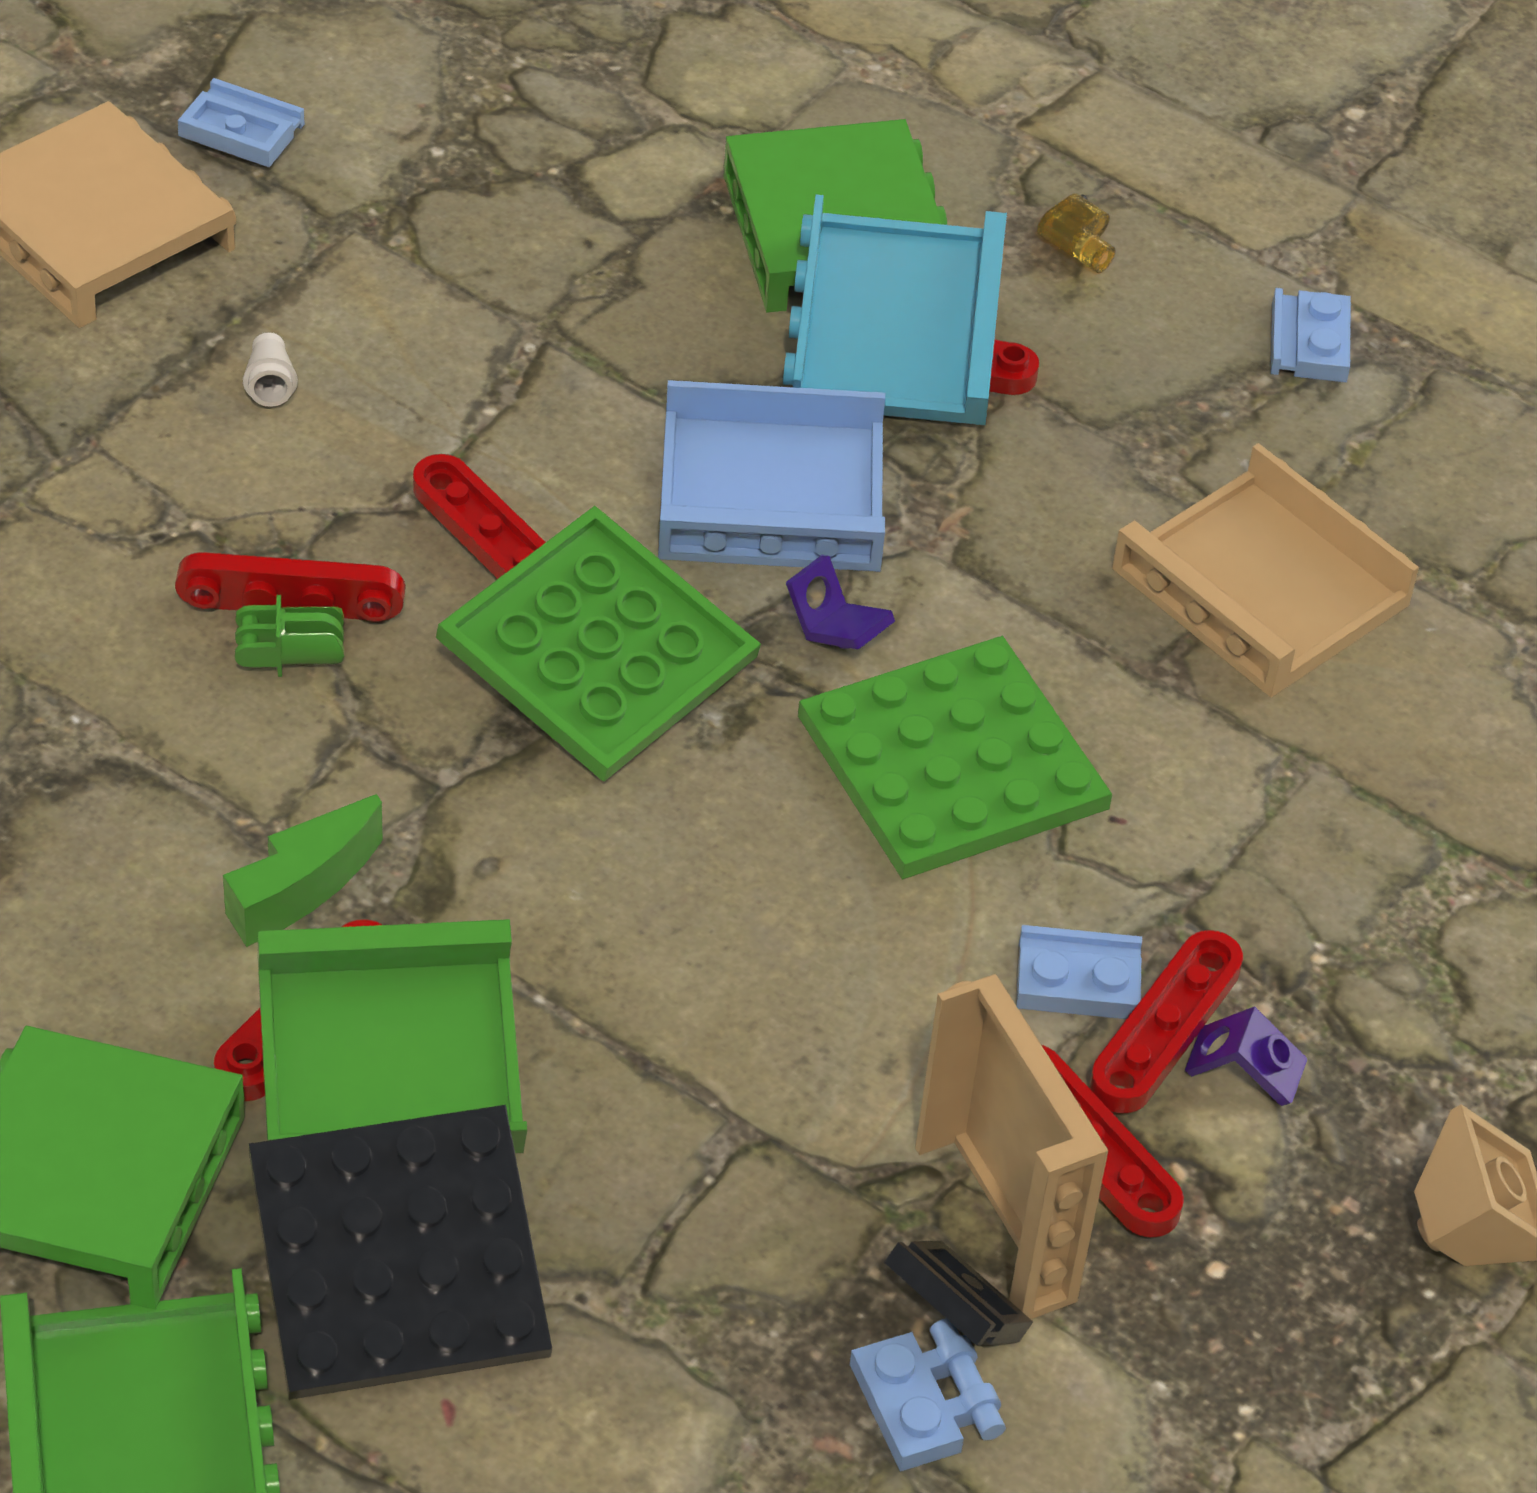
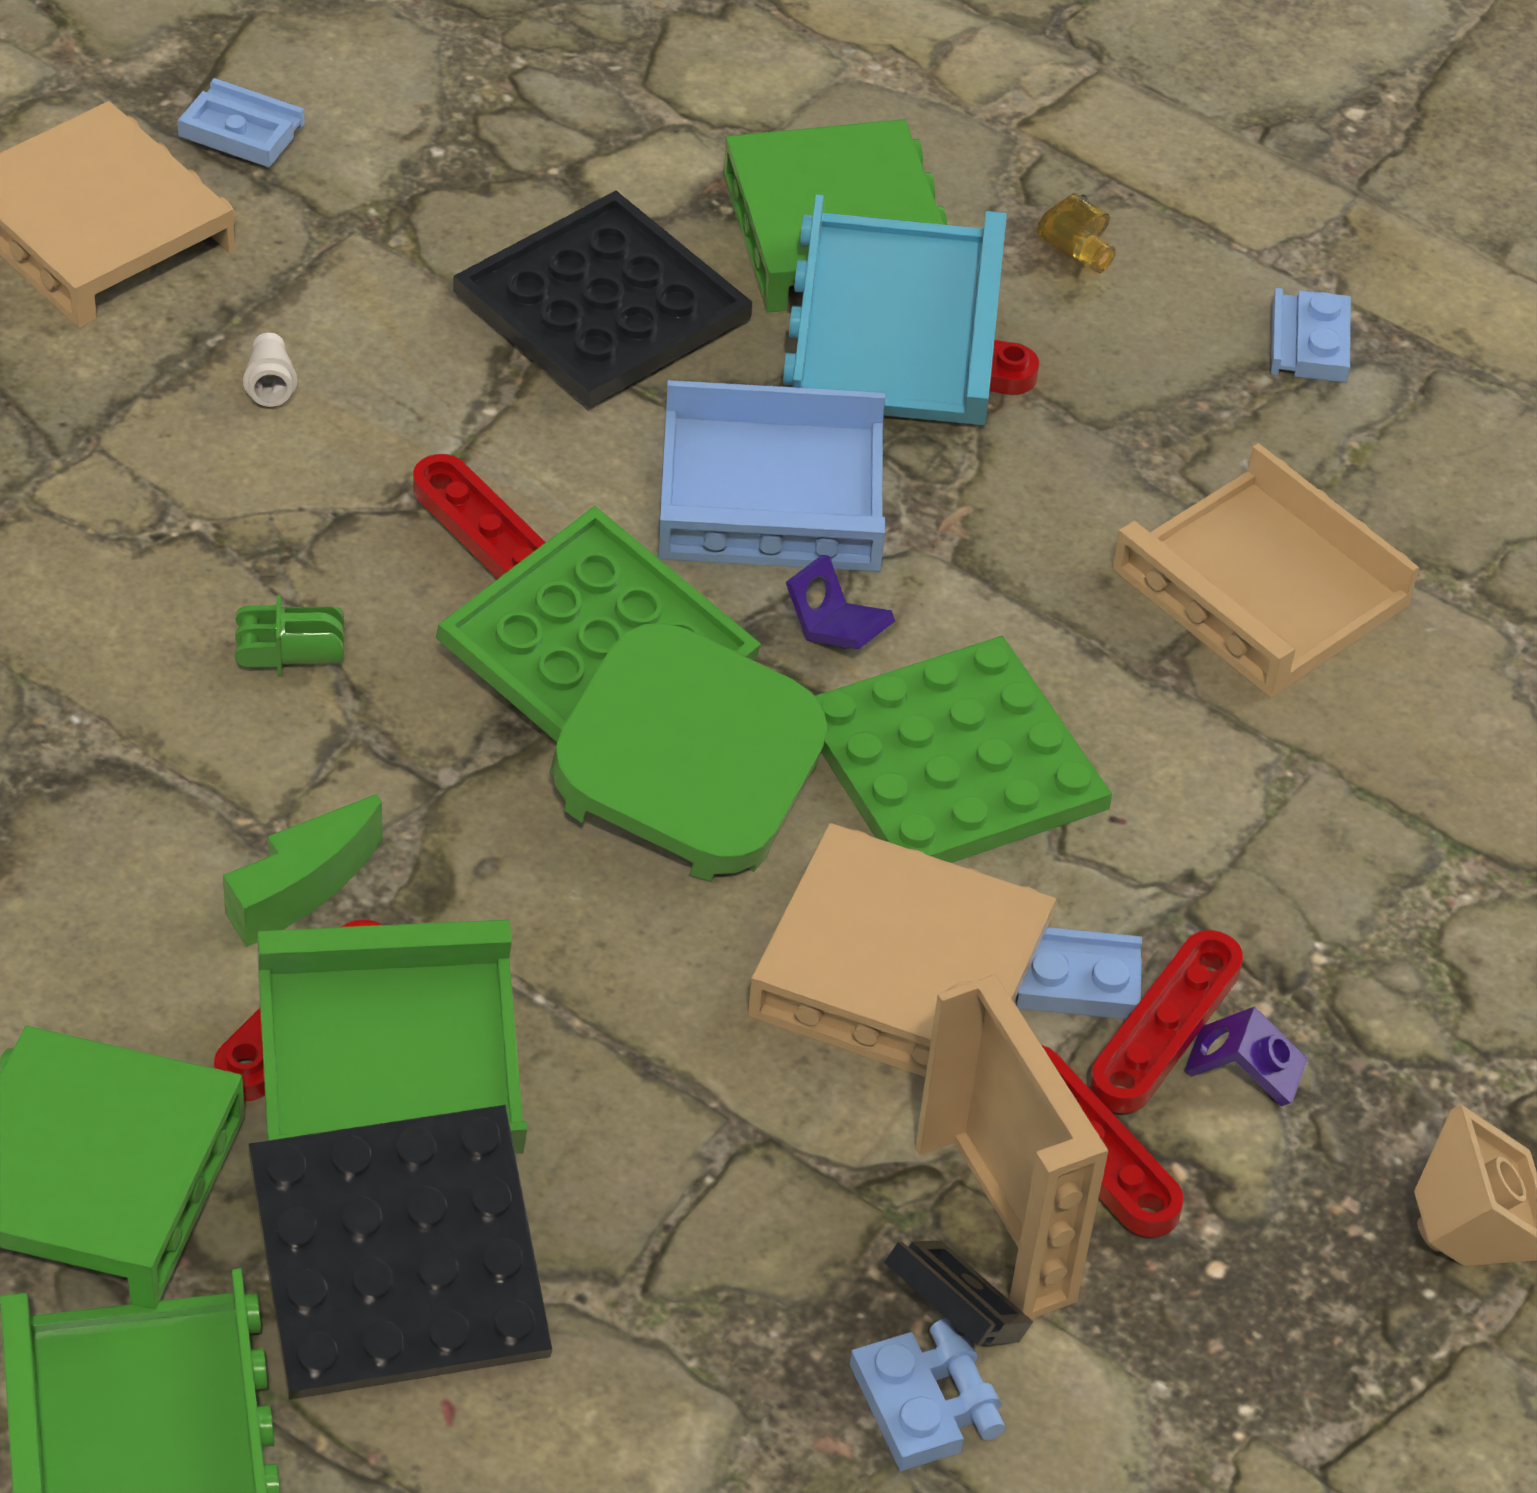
(245, 580): red plate -> none
(602, 298): none -> black plate
(689, 748): none -> bright green tile
(881, 937): none -> tan panel

